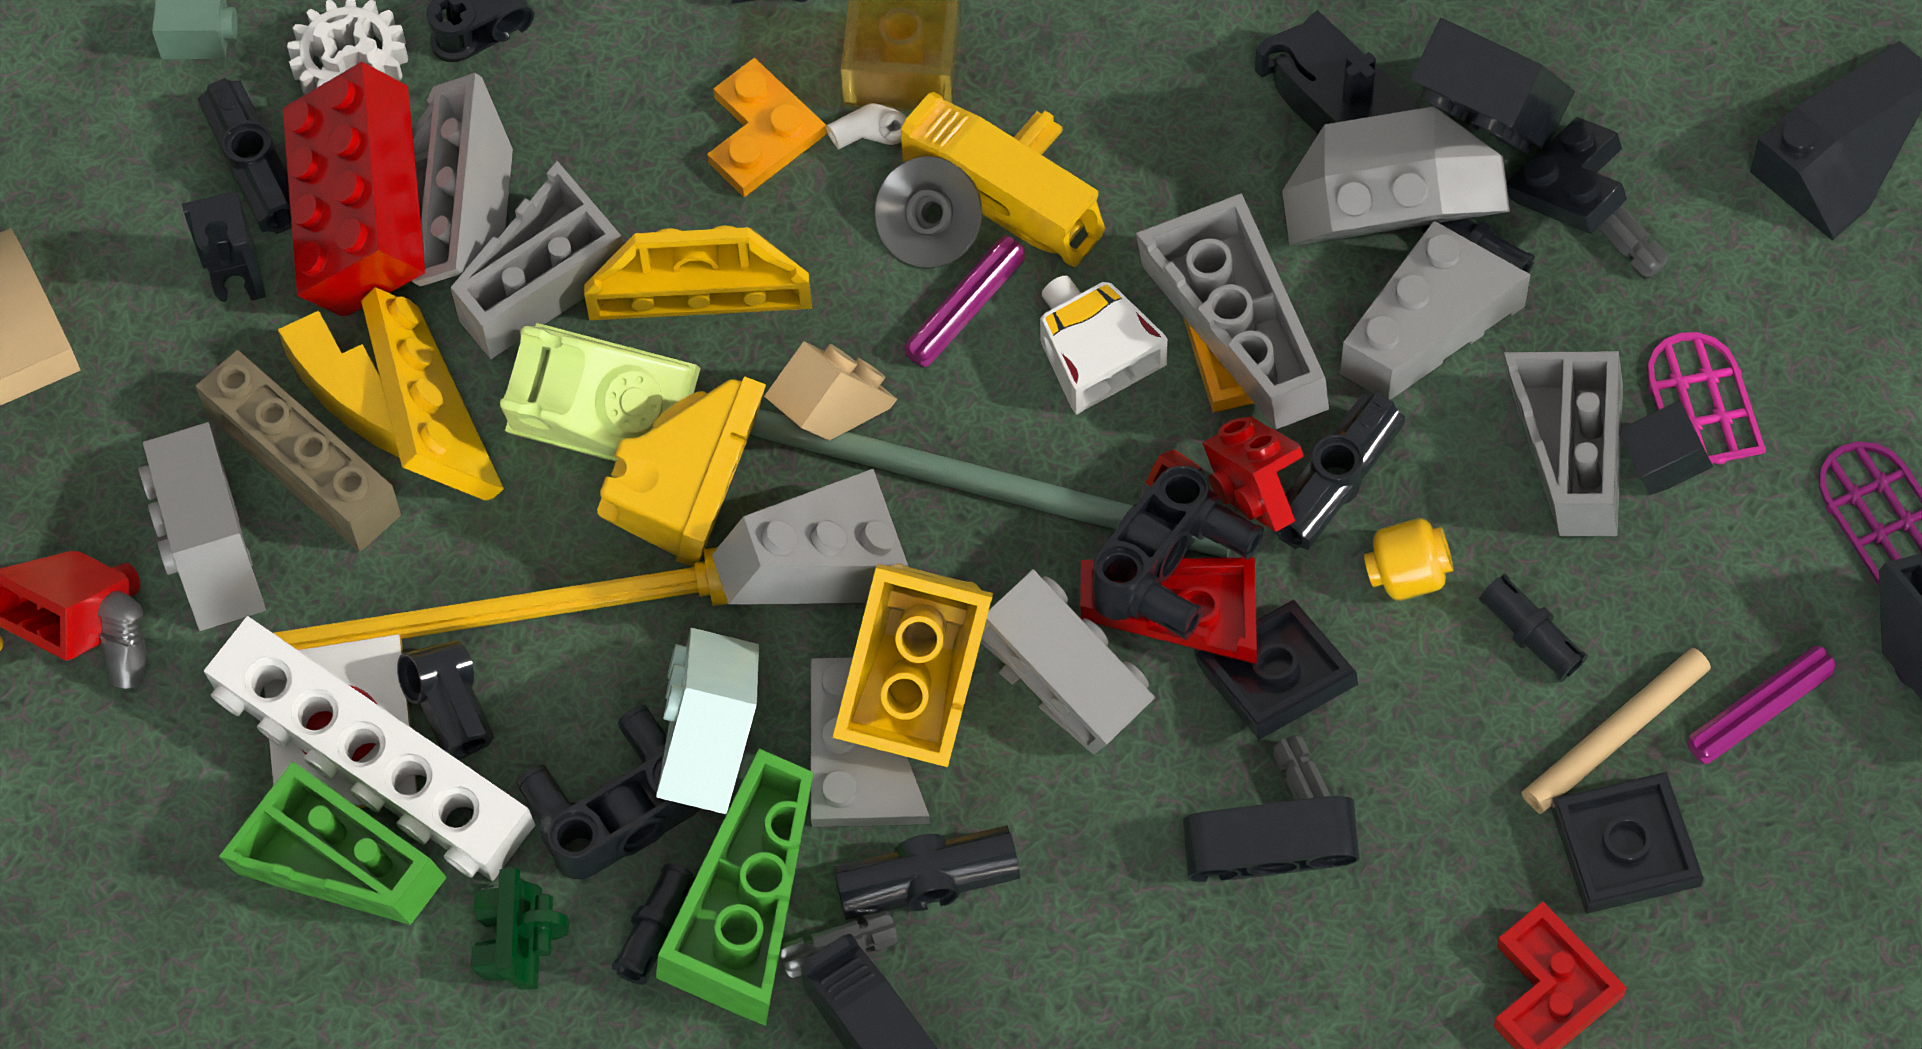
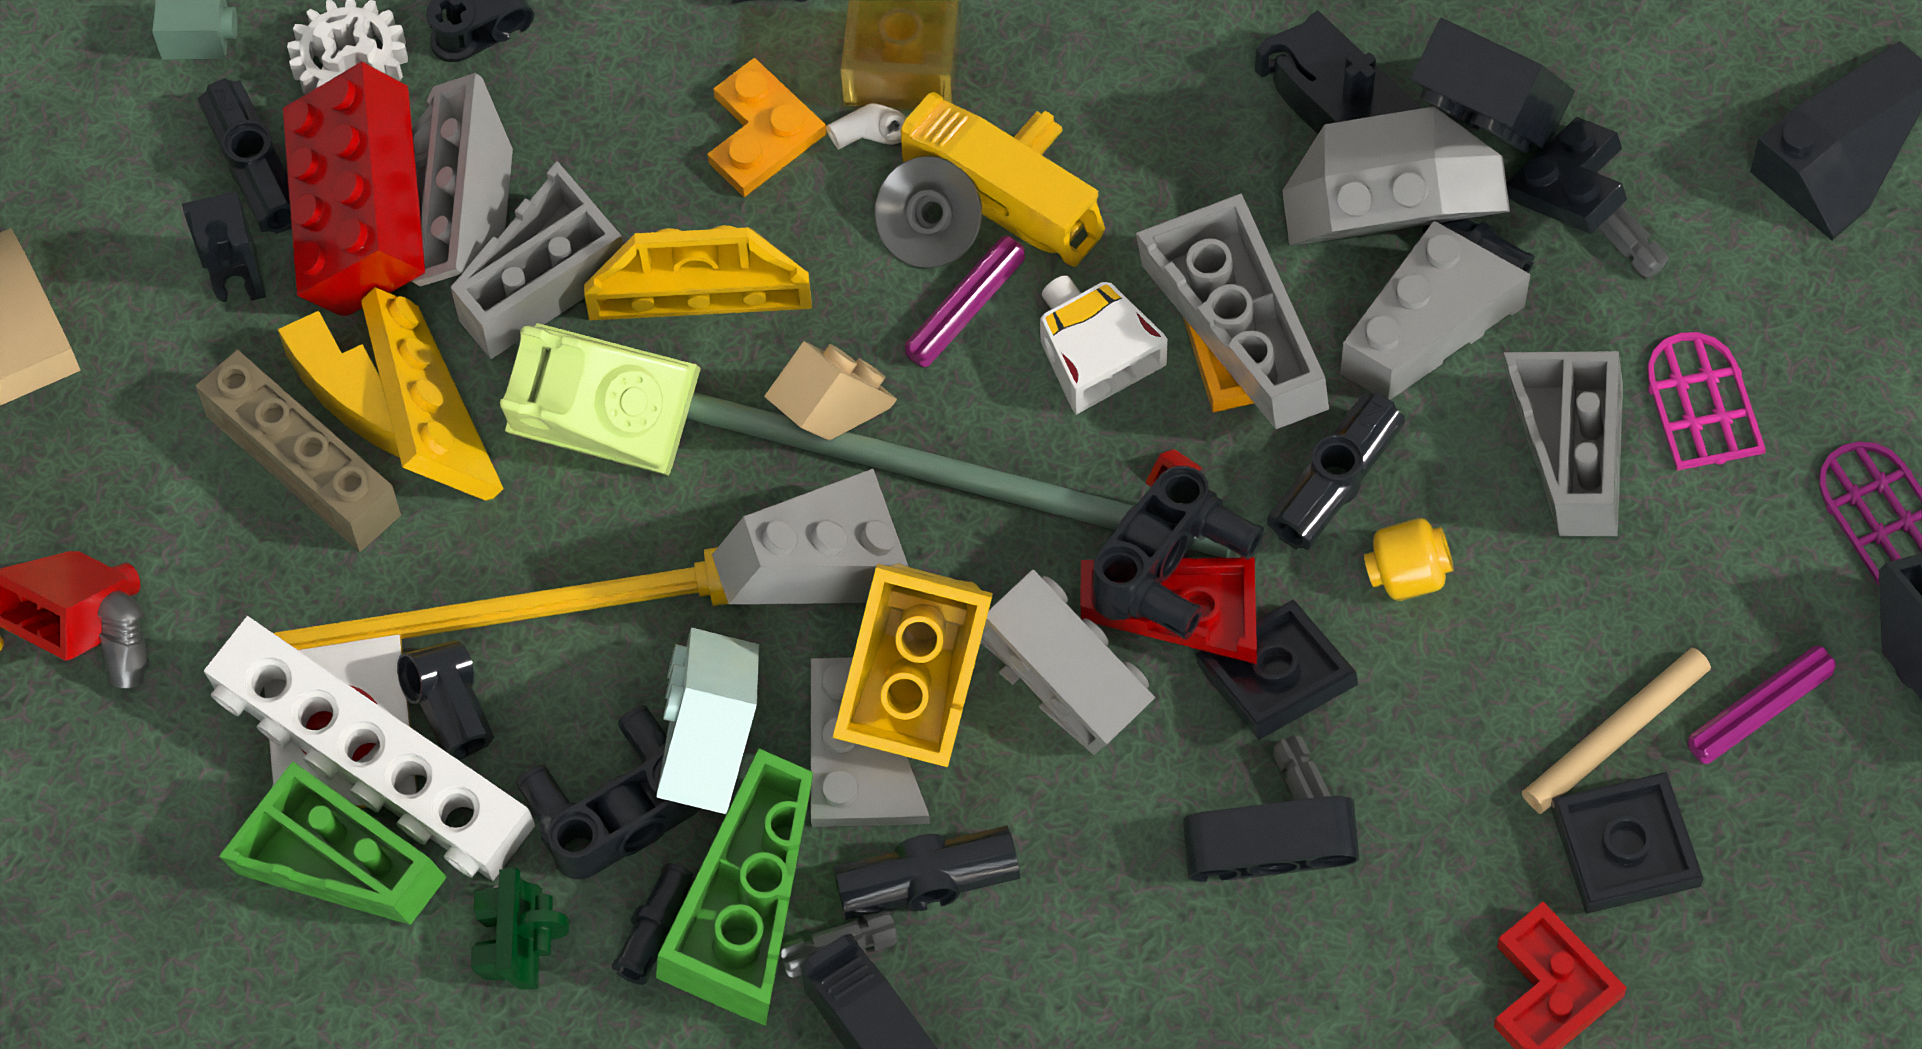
(200, 526): light grey wedge -> none
(679, 472): yellow piece -> none
(1246, 466): red bracket -> none
(1533, 627): black pin -> none
(1665, 448): black panel -> none

